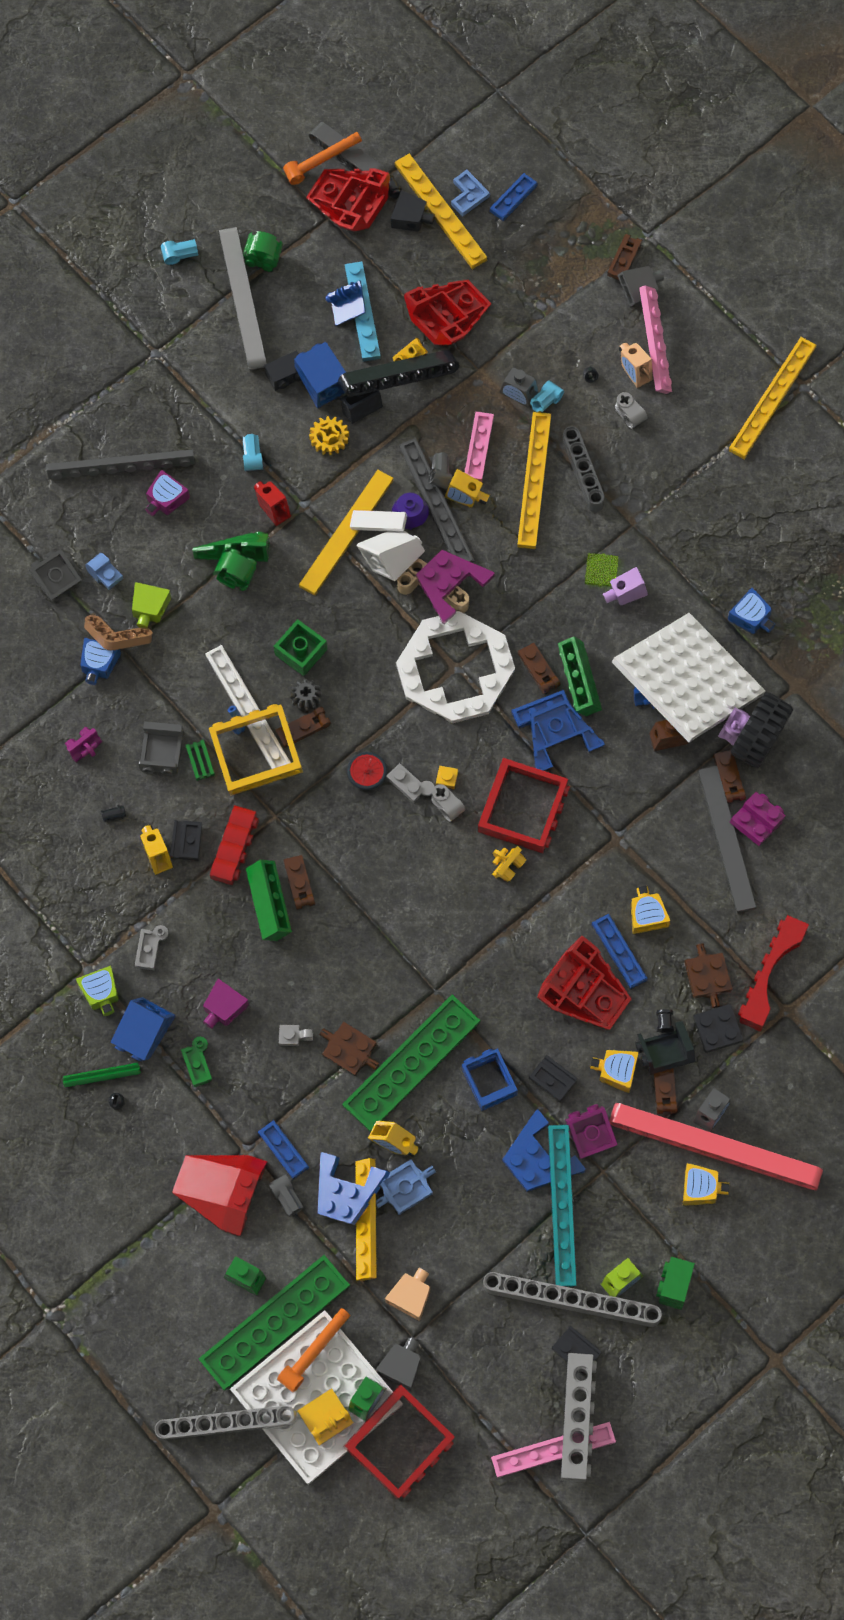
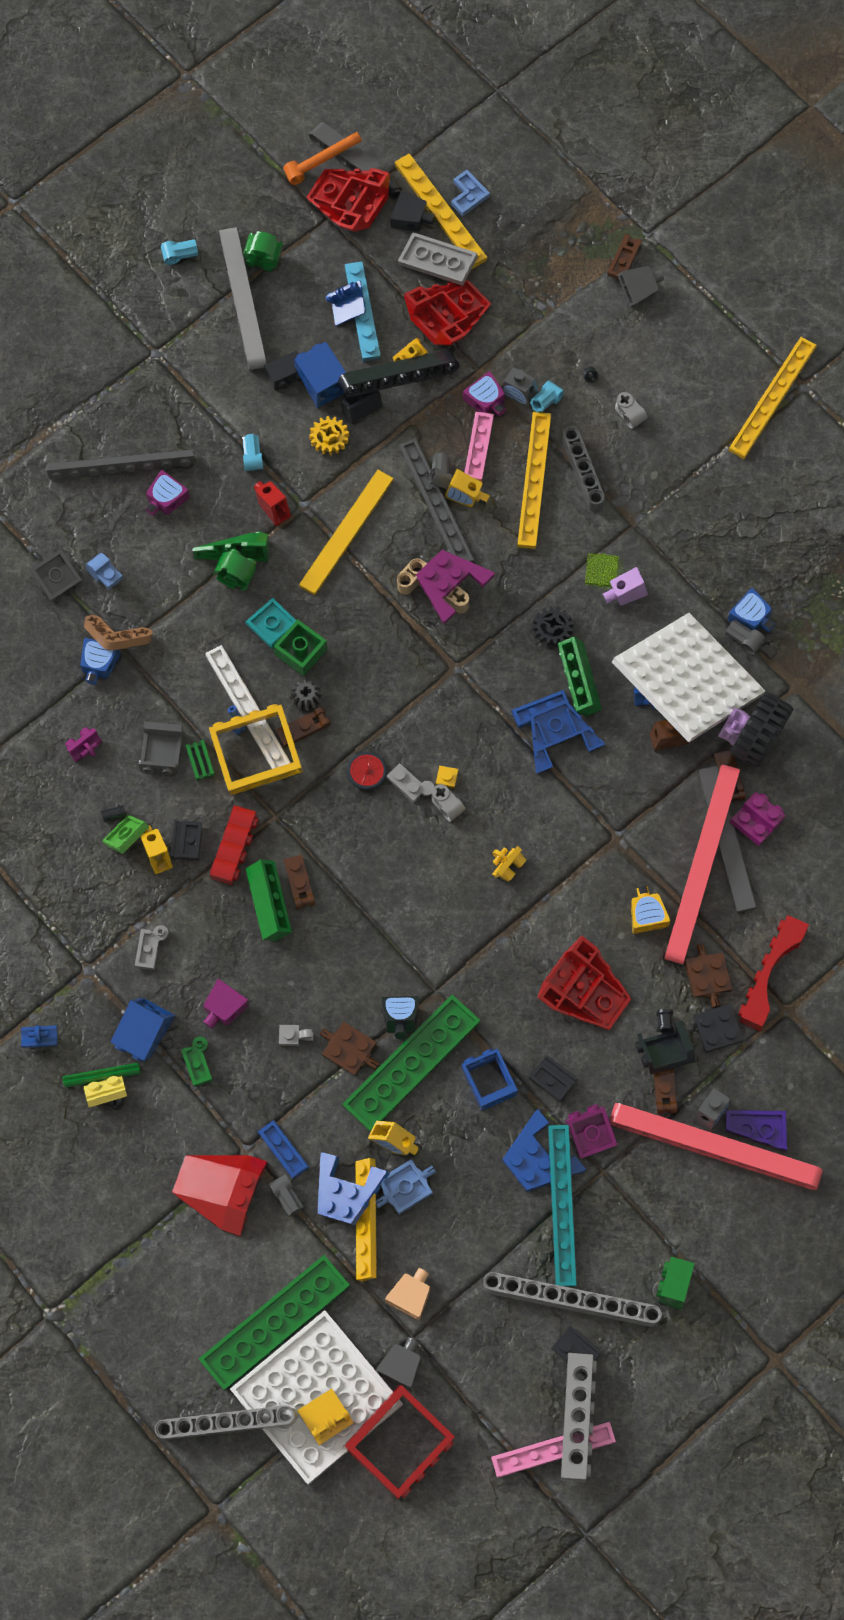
(39, 1036): none -> blue hips
(99, 989): torso -> none
(105, 1091): none -> light yellow plate
(125, 834): none -> bright green plate
(149, 603): lime torso -> none
(245, 1275): green torso -> none
(270, 622): none -> teal plate
(291, 1377): orange piece -> none
(366, 1398): green torso -> none
(378, 521): white tile -> none
(391, 553): white slope -> none
(400, 1014): none -> torso
(415, 508): dark purple cone -> none
(434, 699): white plate -> none
(437, 258): none -> light grey plate
(485, 395): none -> torso
(513, 197): blue tile -> none
(514, 837): red window -> none
(538, 668): reddish brown plate -> none
(551, 618): none -> black gear
(616, 1068): torso -> none
(619, 951): blue tile -> none
(621, 1278): lime torso -> none
(636, 364): light nougat torso -> none
(655, 339): bright pink plate -> none
(702, 864): none -> coral beam
(702, 1186): torso -> none
(749, 639): none -> dark grey piece
(759, 1126): none -> dark purple wing

